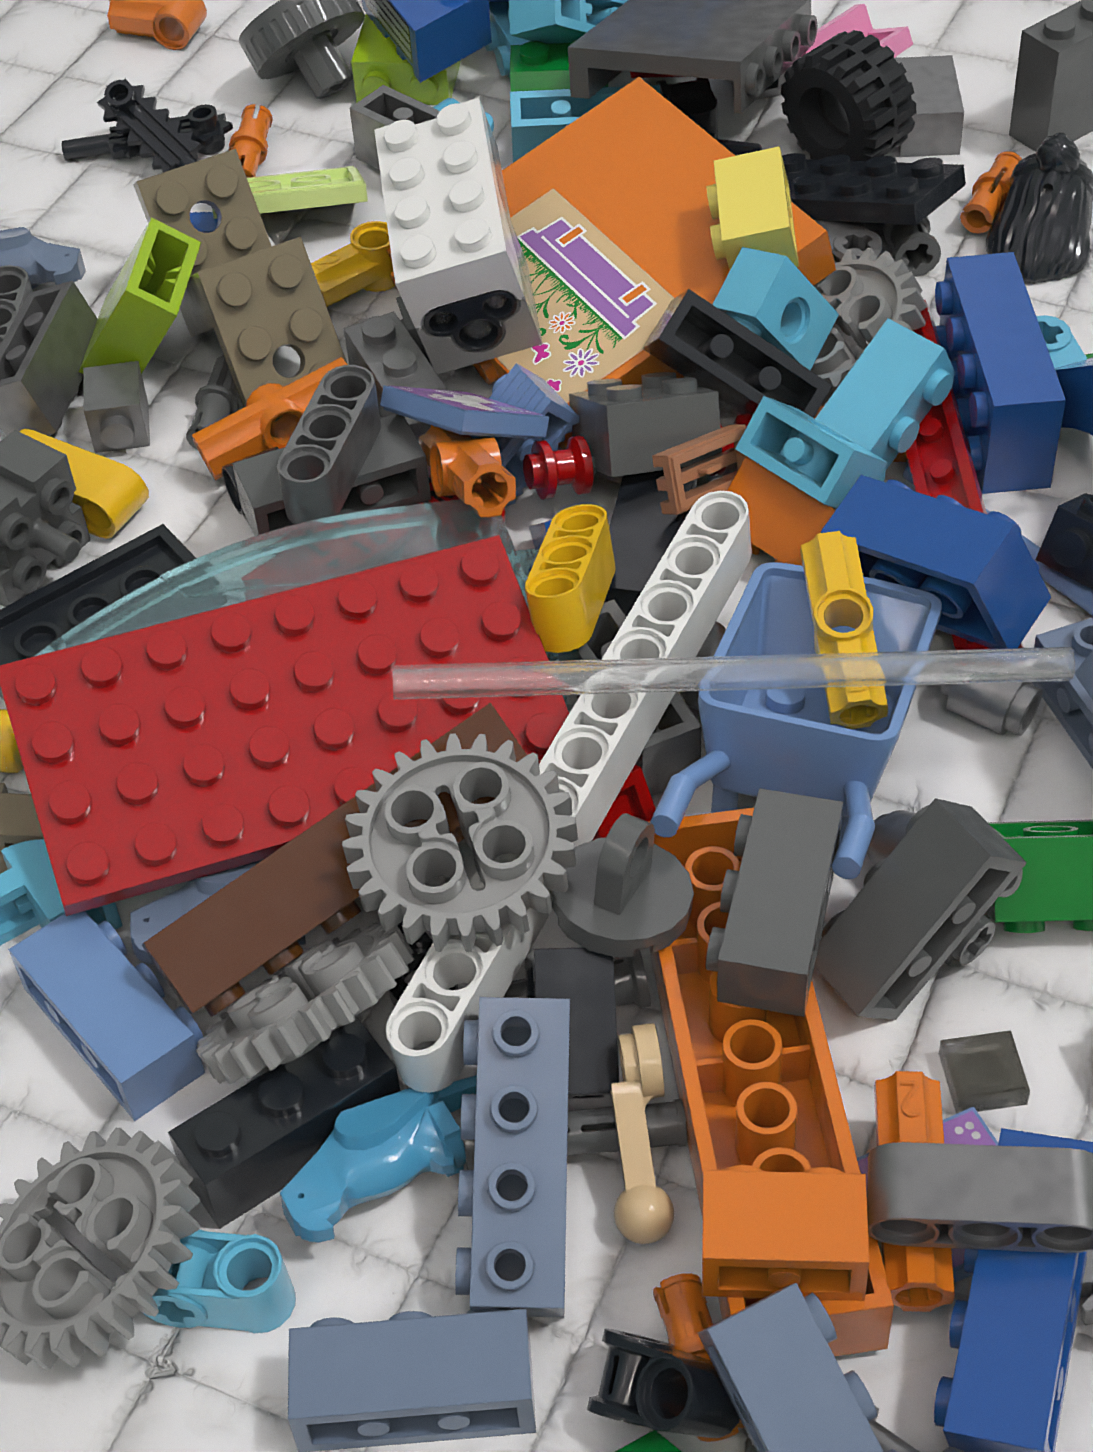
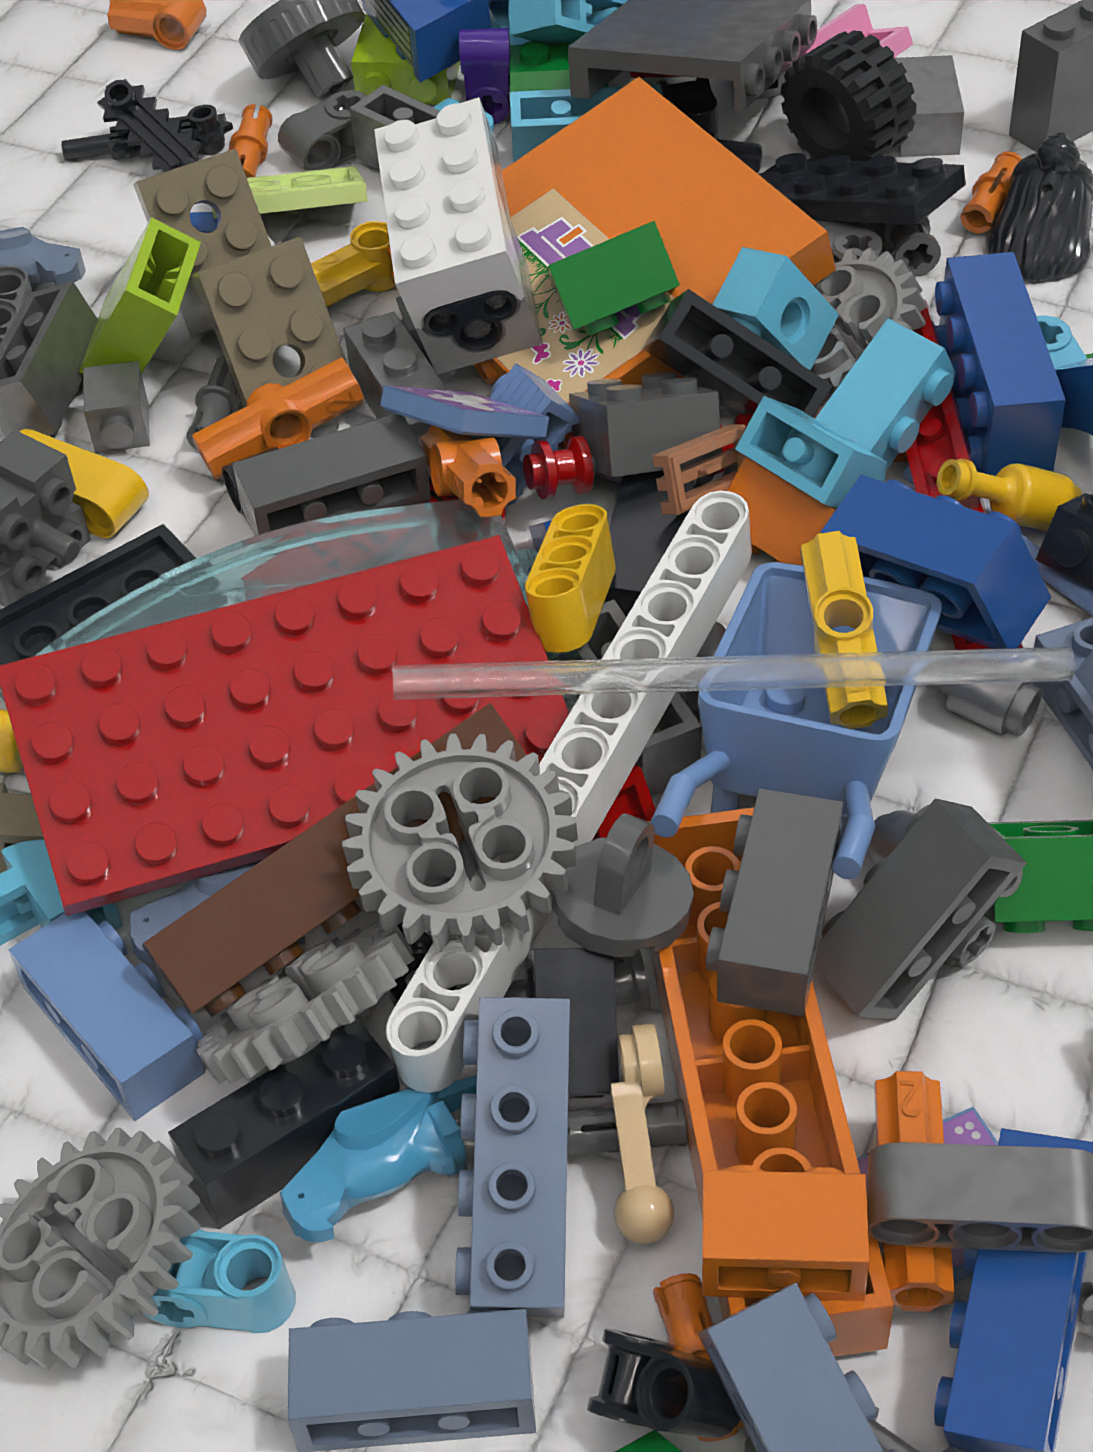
(321, 134): none -> dark grey piece
(329, 444): flat silver beam -> none
(487, 68): none -> dark purple piece
(614, 277): none -> green slope
(752, 206): light yellow brick -> none
(984, 1072): clear smoke tile -> none
(1017, 491): none -> yellow piece

